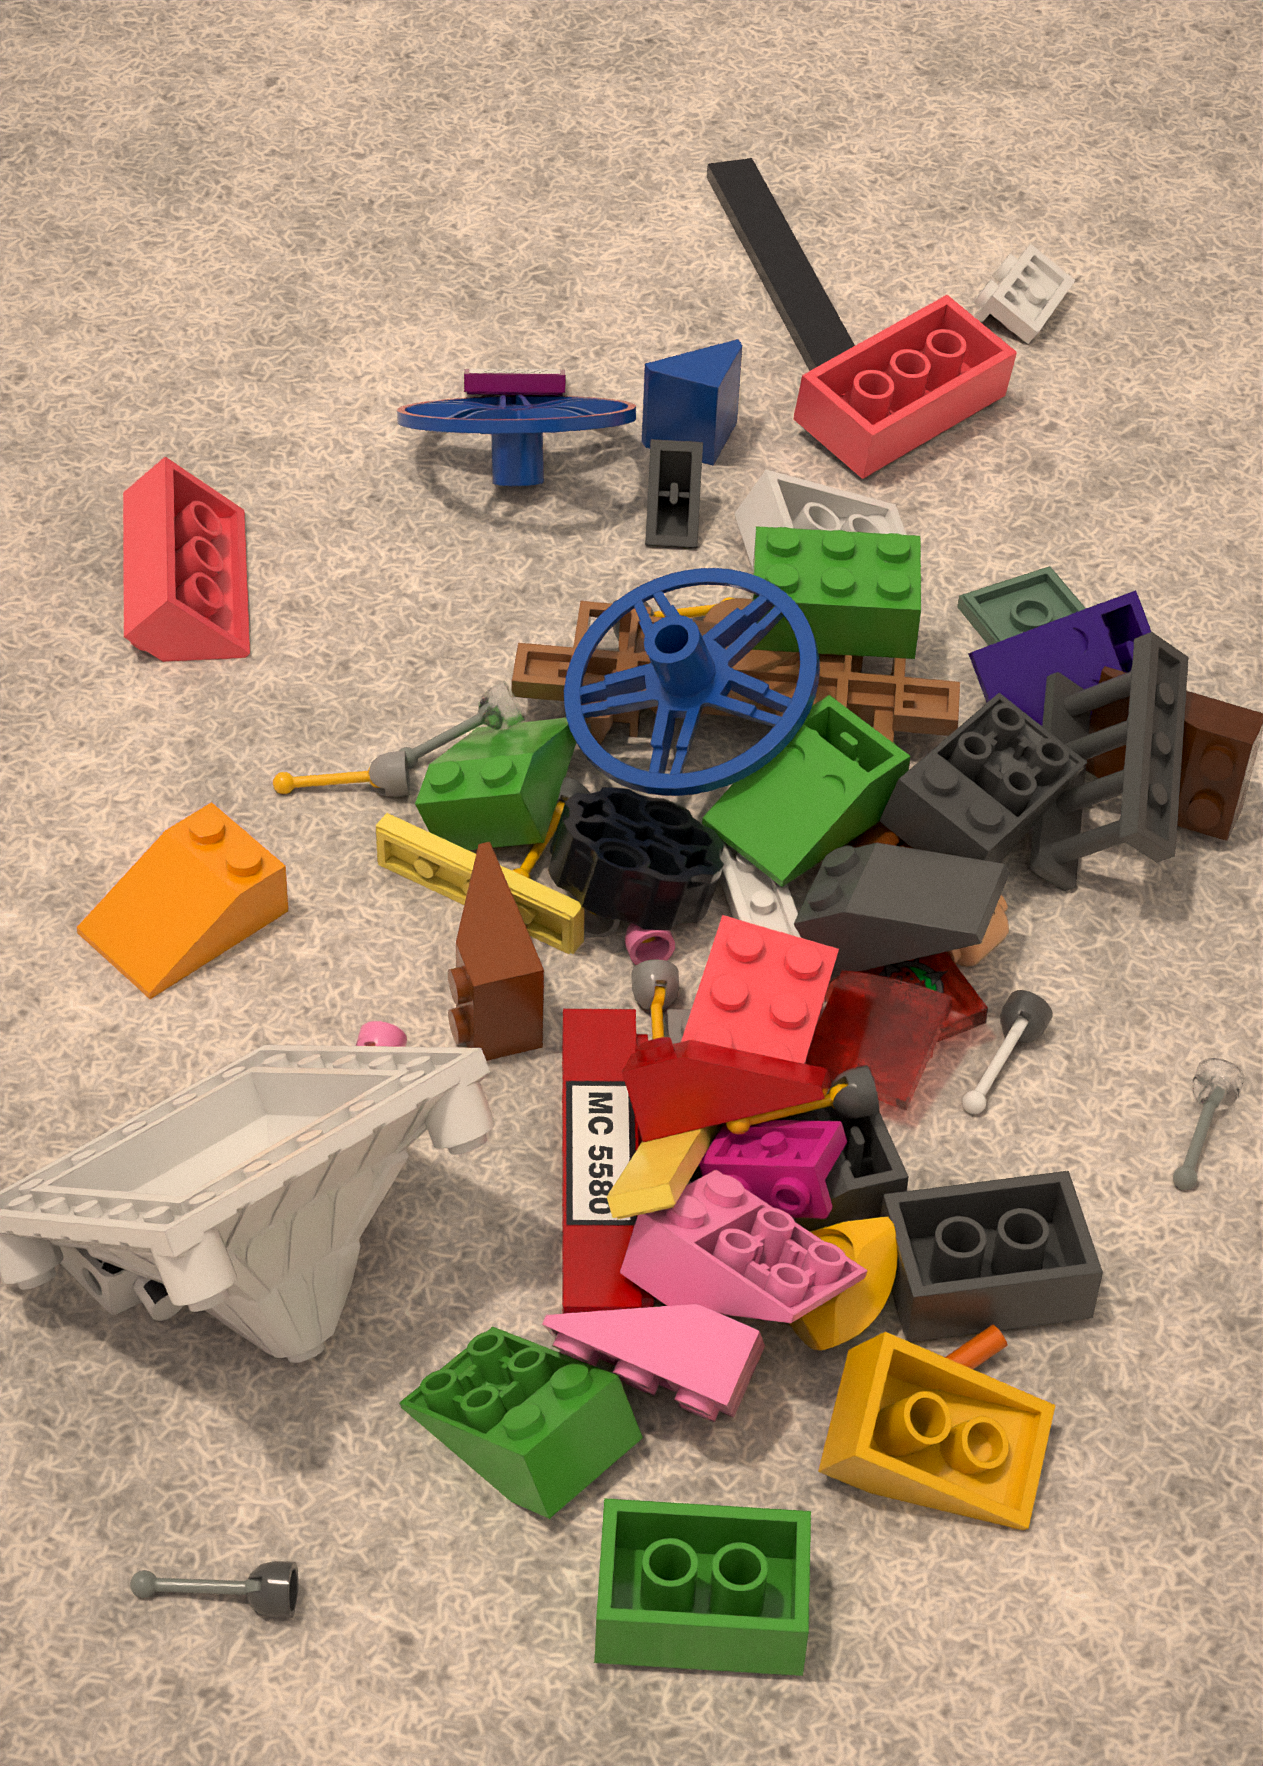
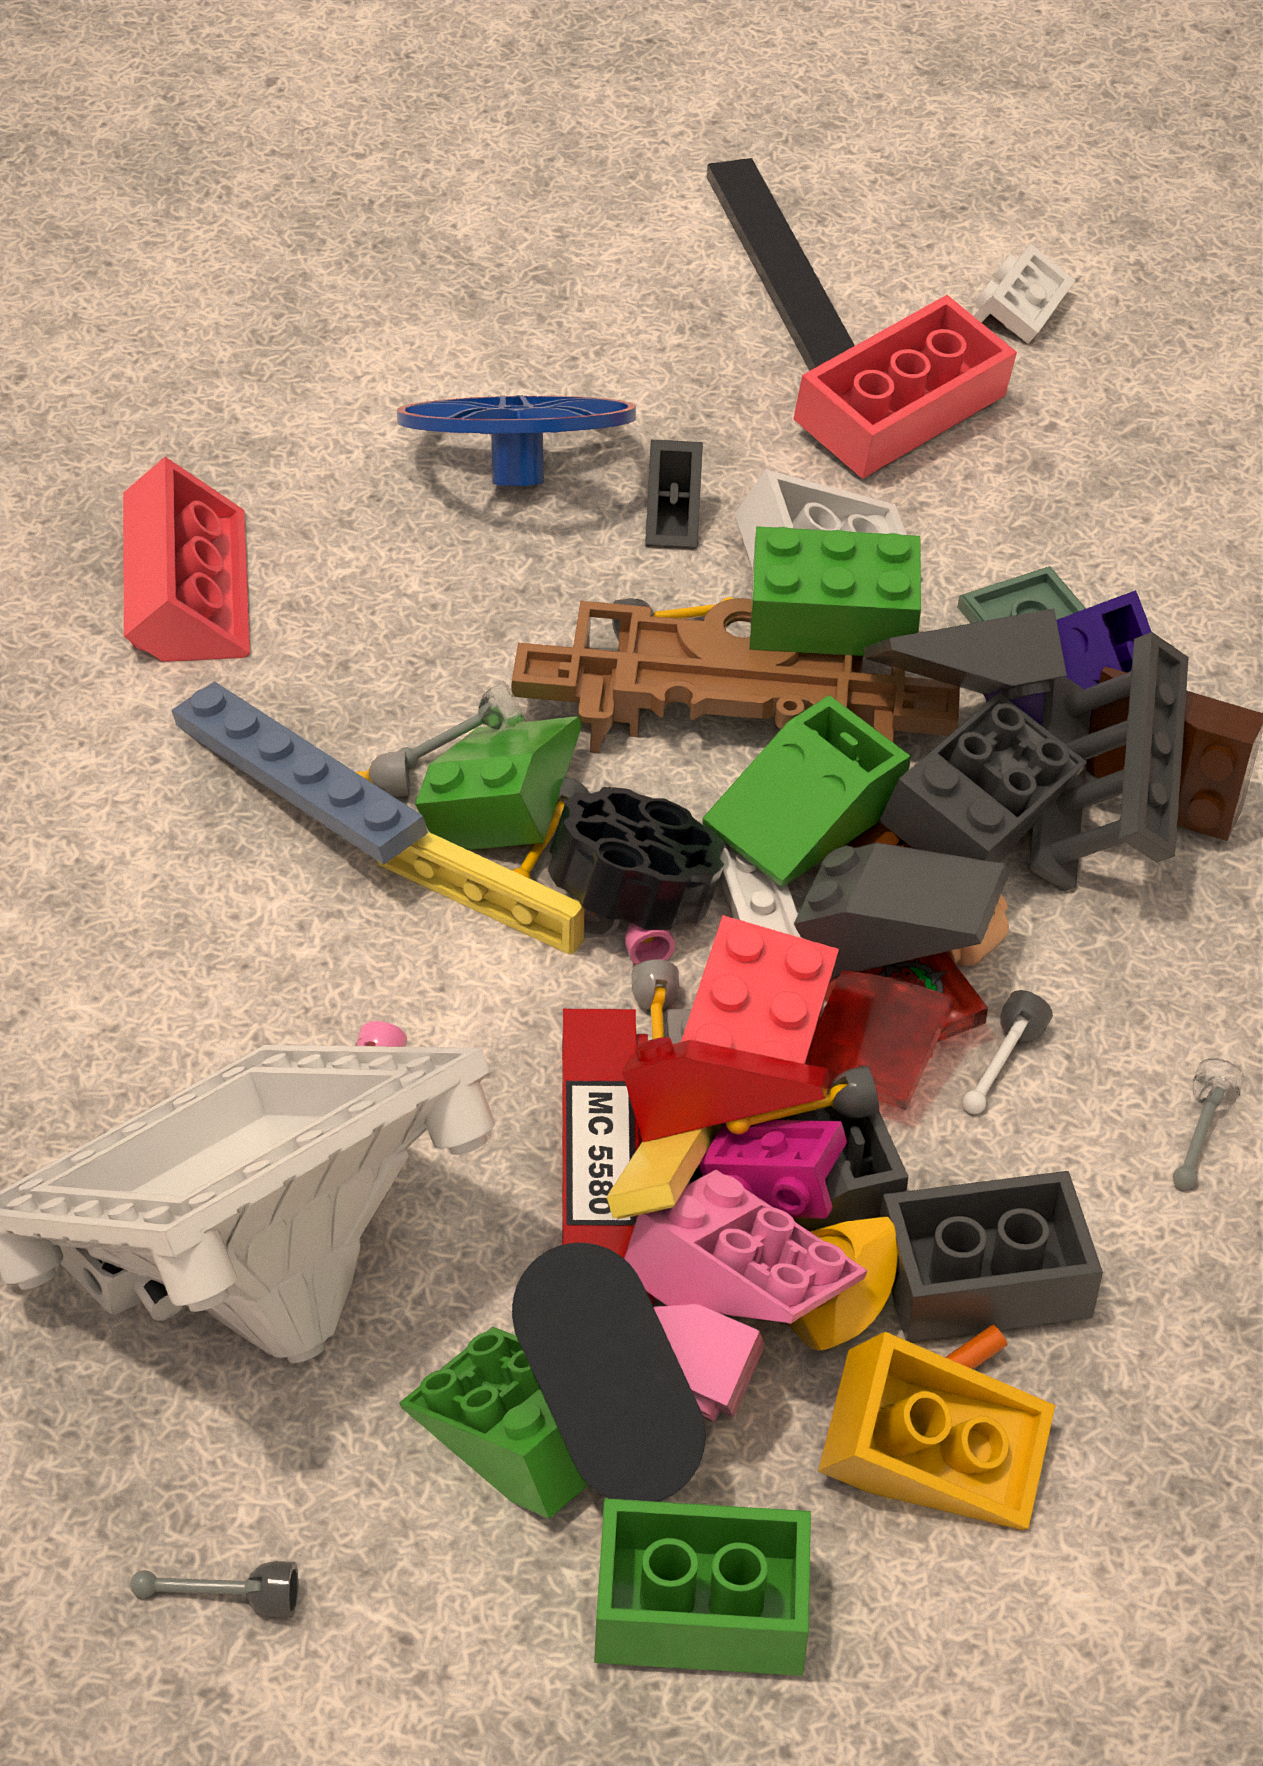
(187, 901): light orange slope -> none
(300, 772): none -> sand blue plate
(496, 970): dark orange slope -> none
(515, 381): magenta tile -> none
(608, 1373): none -> black tile
(689, 675): blue wheel -> none
(693, 397): blue slope -> none
(987, 656): none -> dark grey slope

